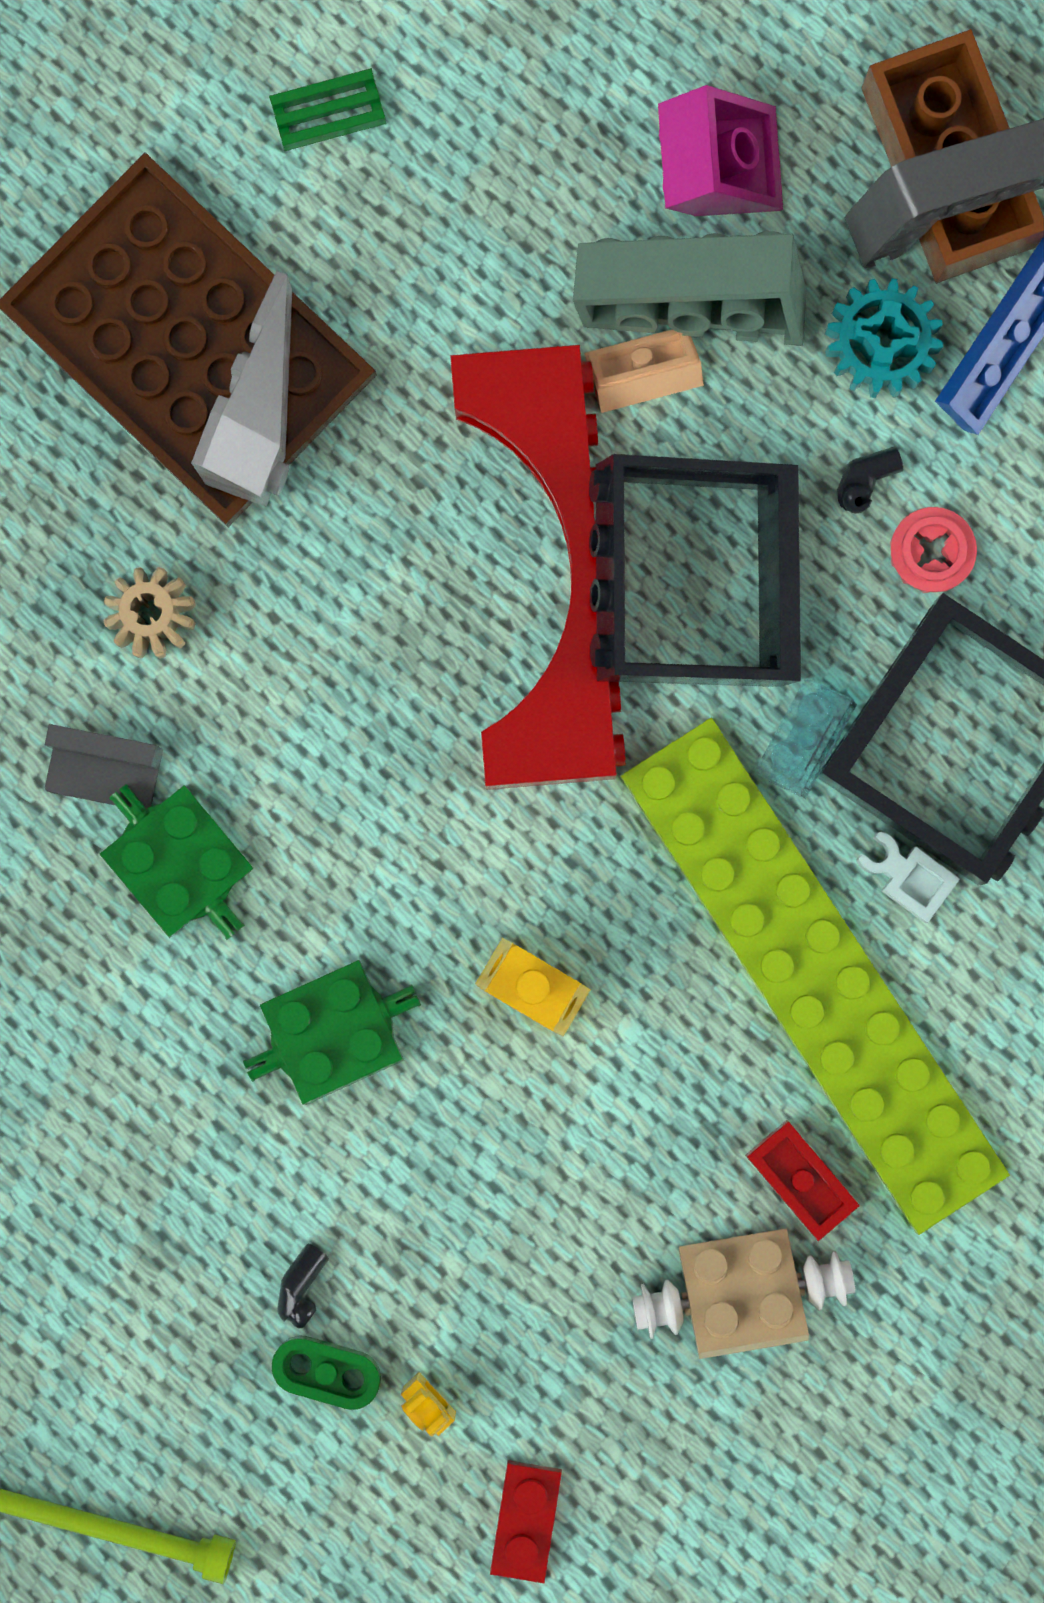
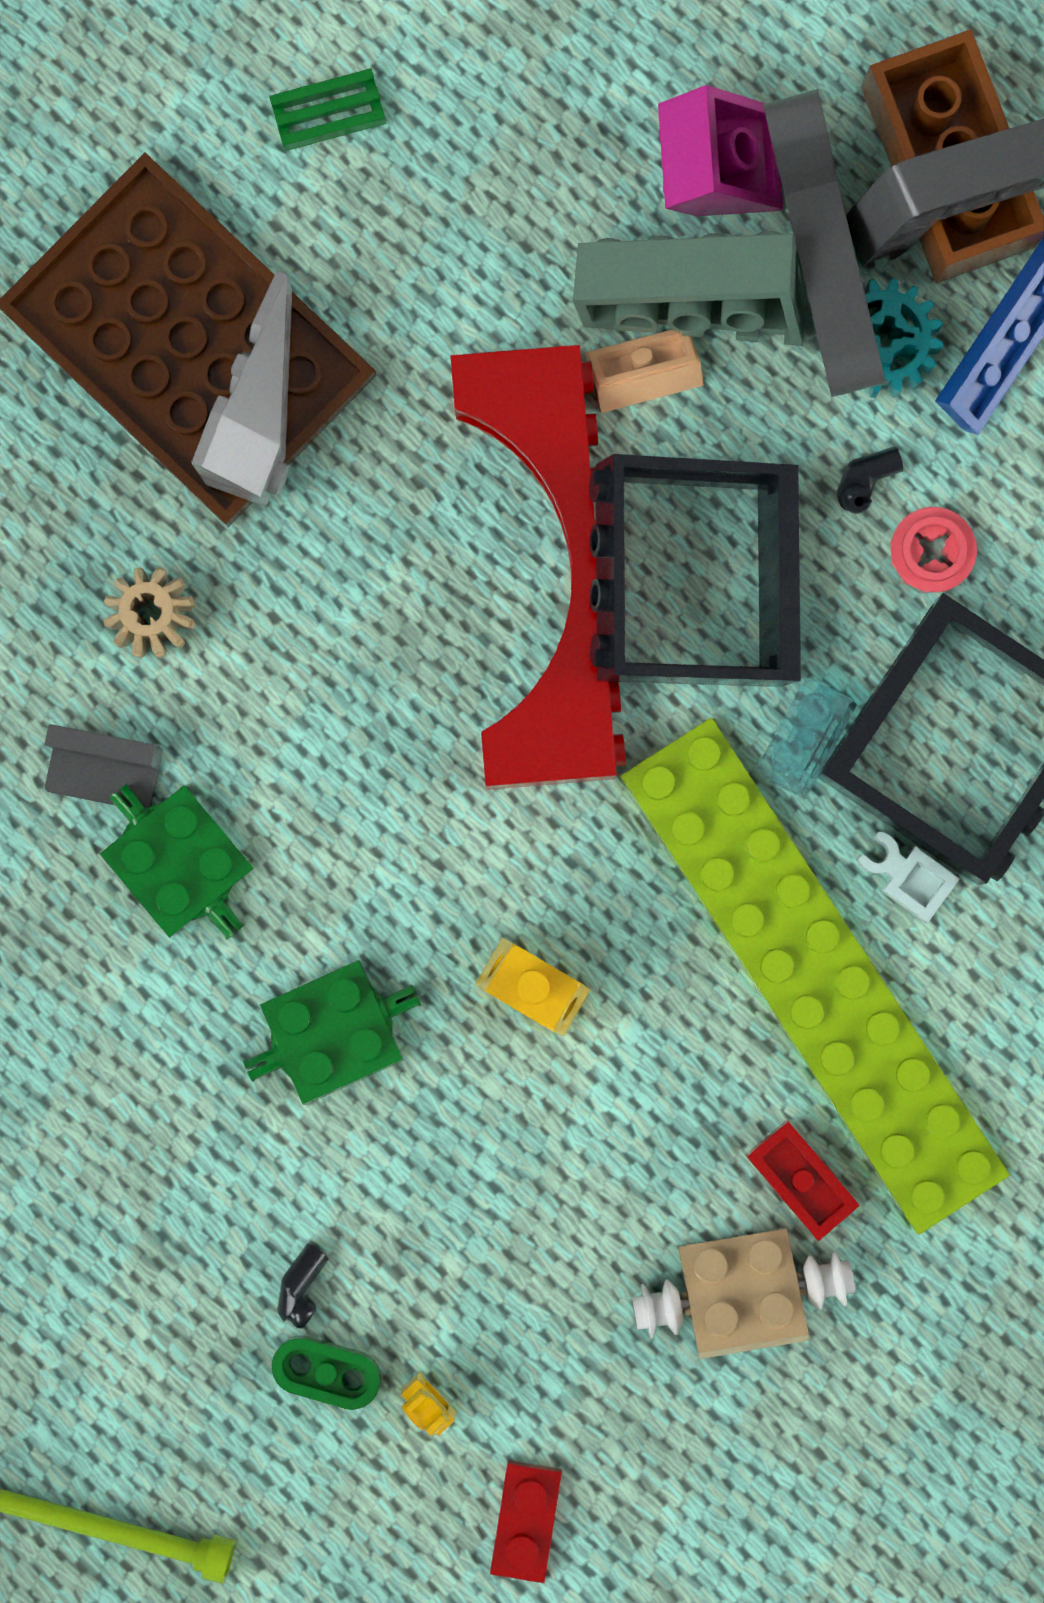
(824, 243): none -> dark grey beam

